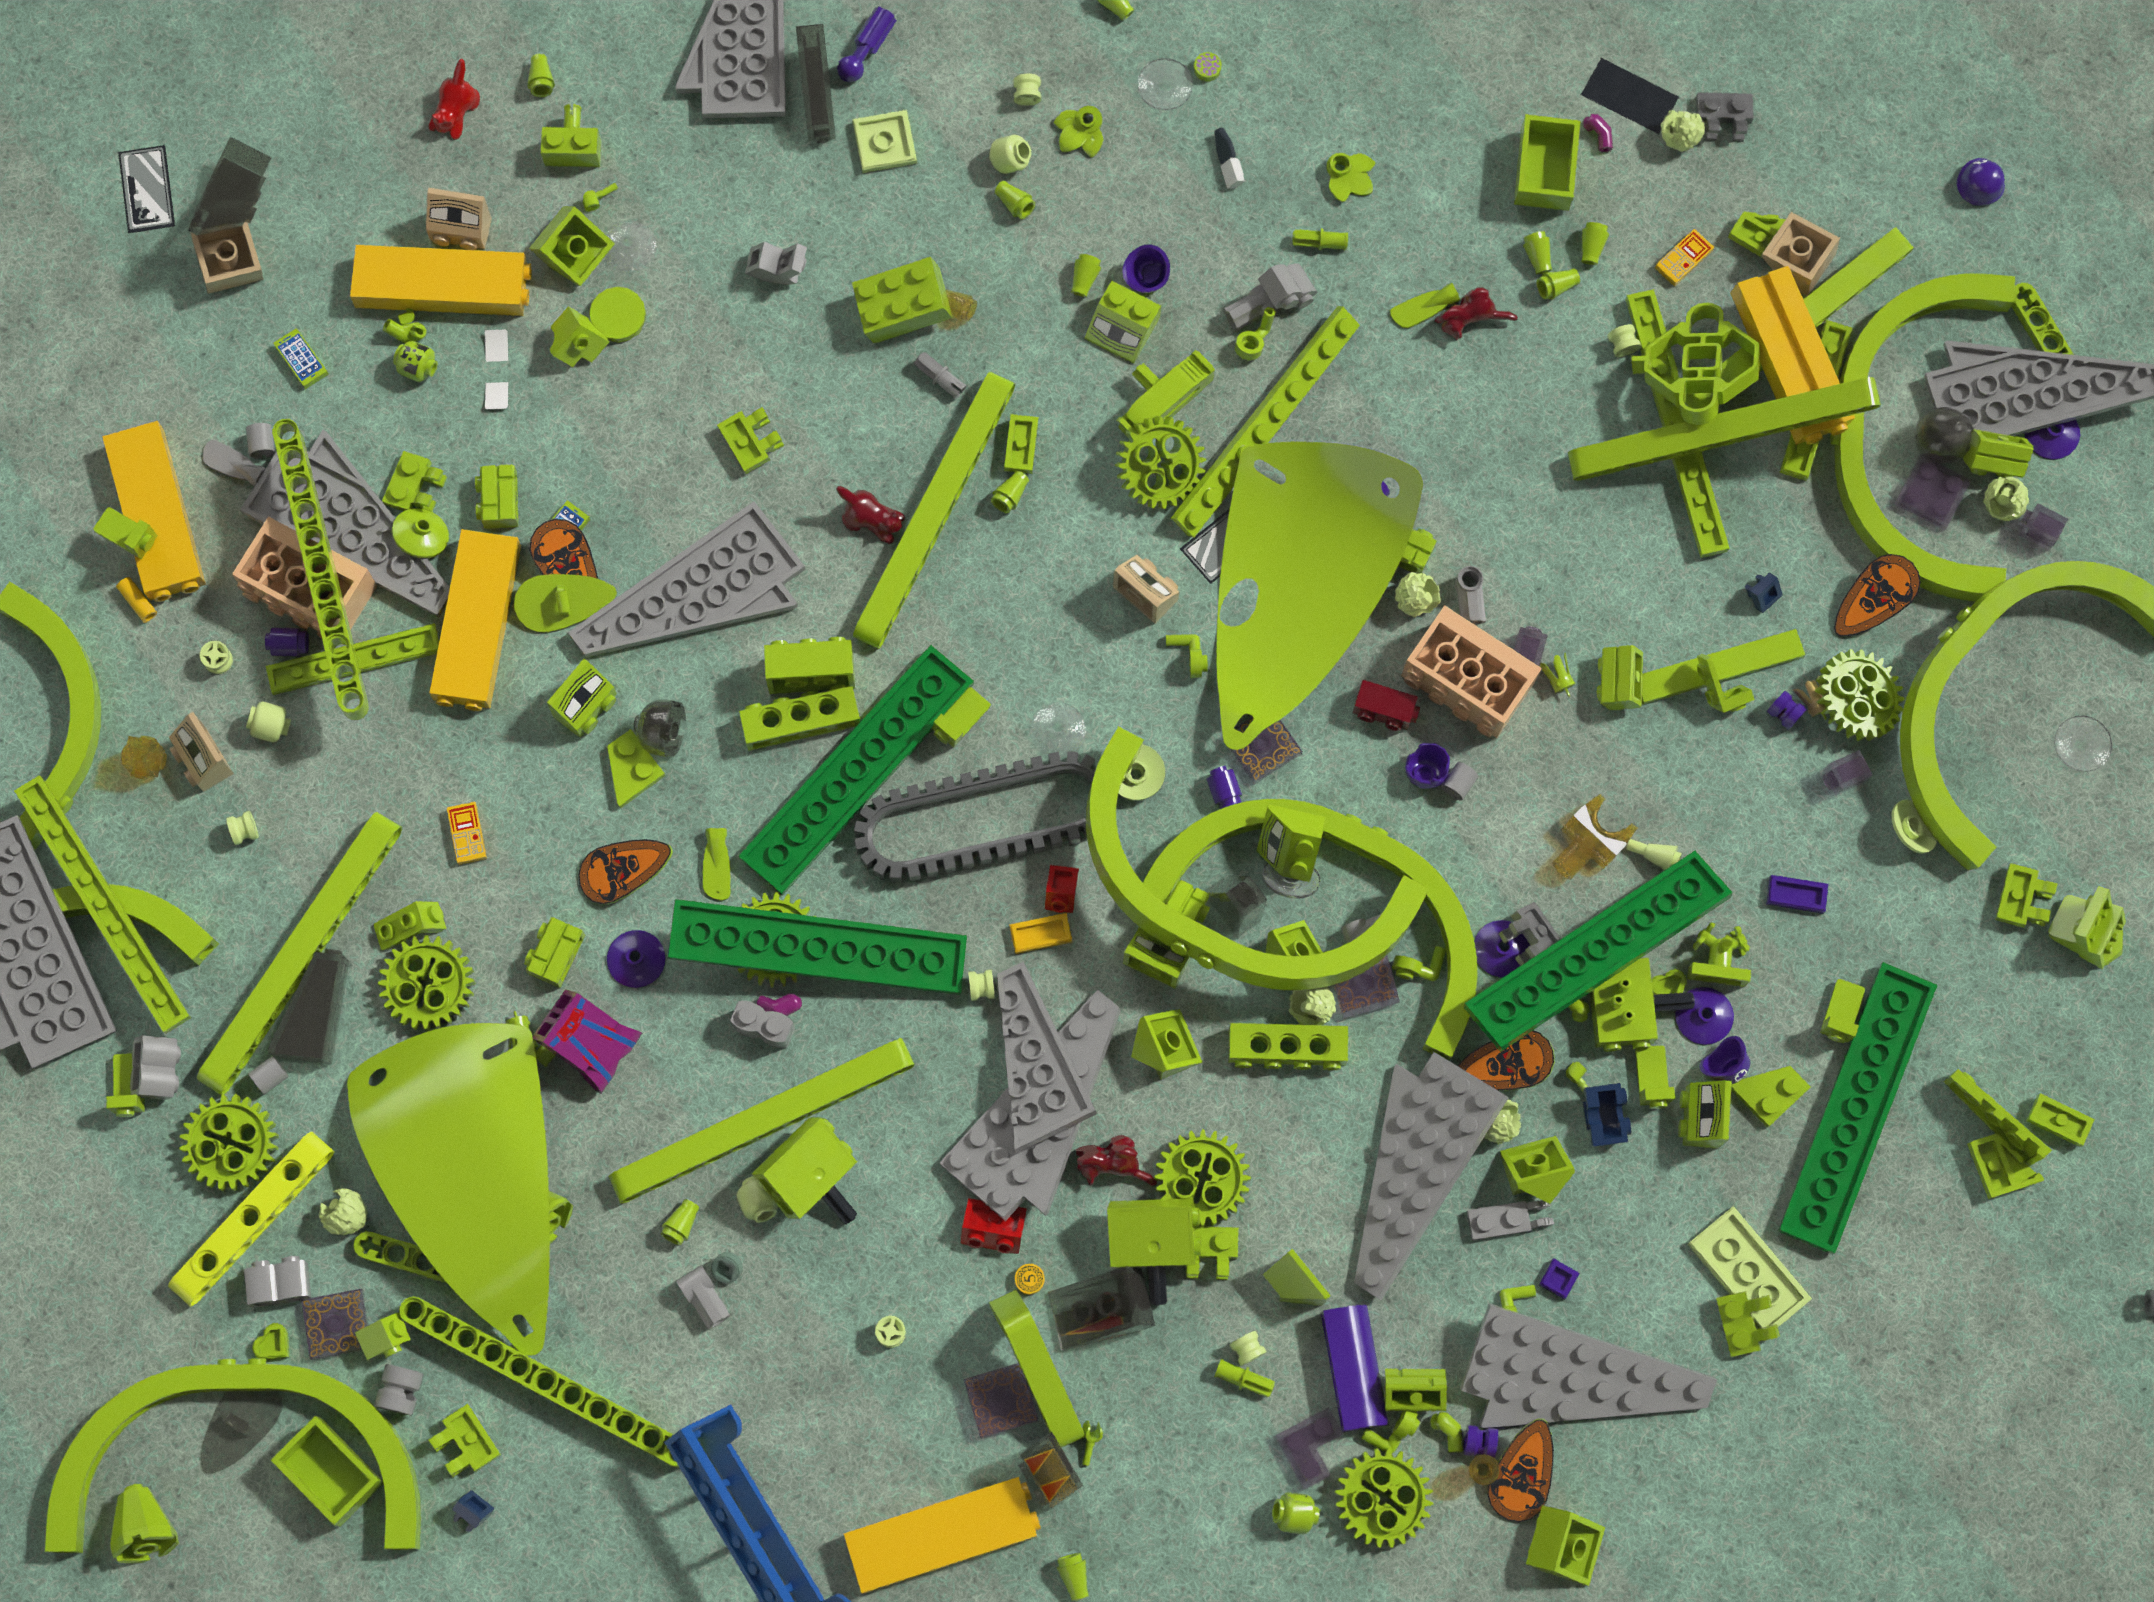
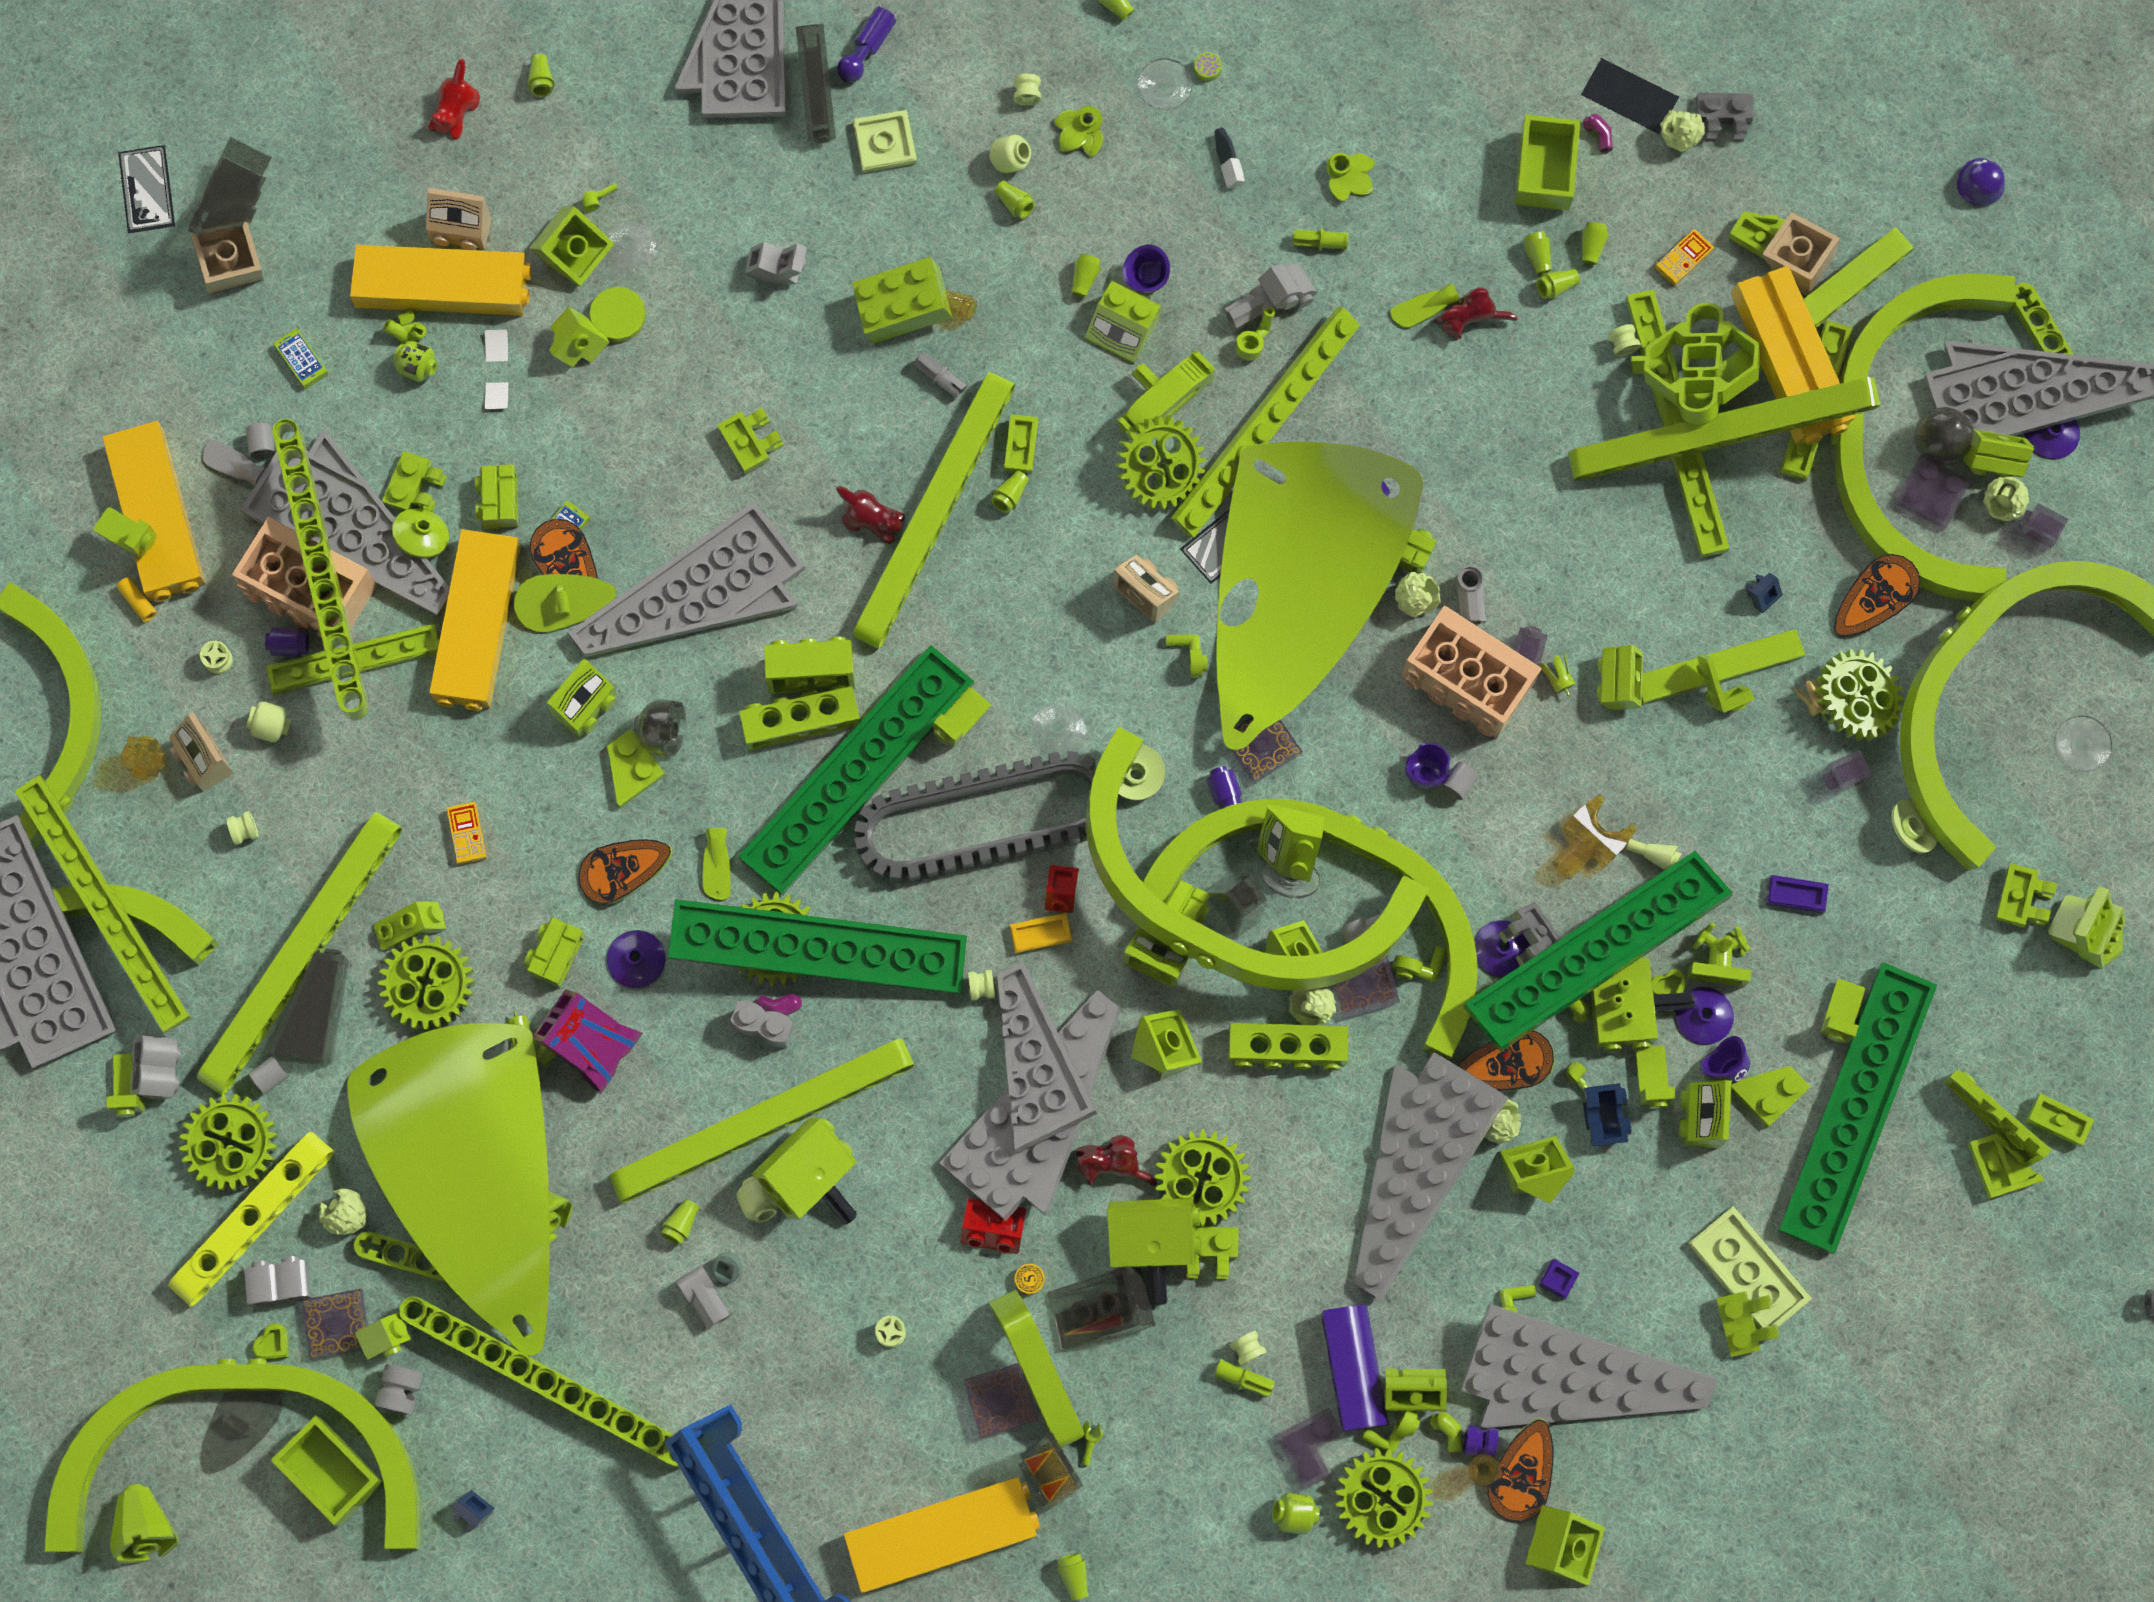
(470, 1437): lime plate -> none
(571, 144): lime brick -> none
(1295, 1281): lime slope -> none
(1386, 706): dark red brick -> none
(1505, 1219): light grey hinge -> none
(1789, 716): dark purple wheel -> none

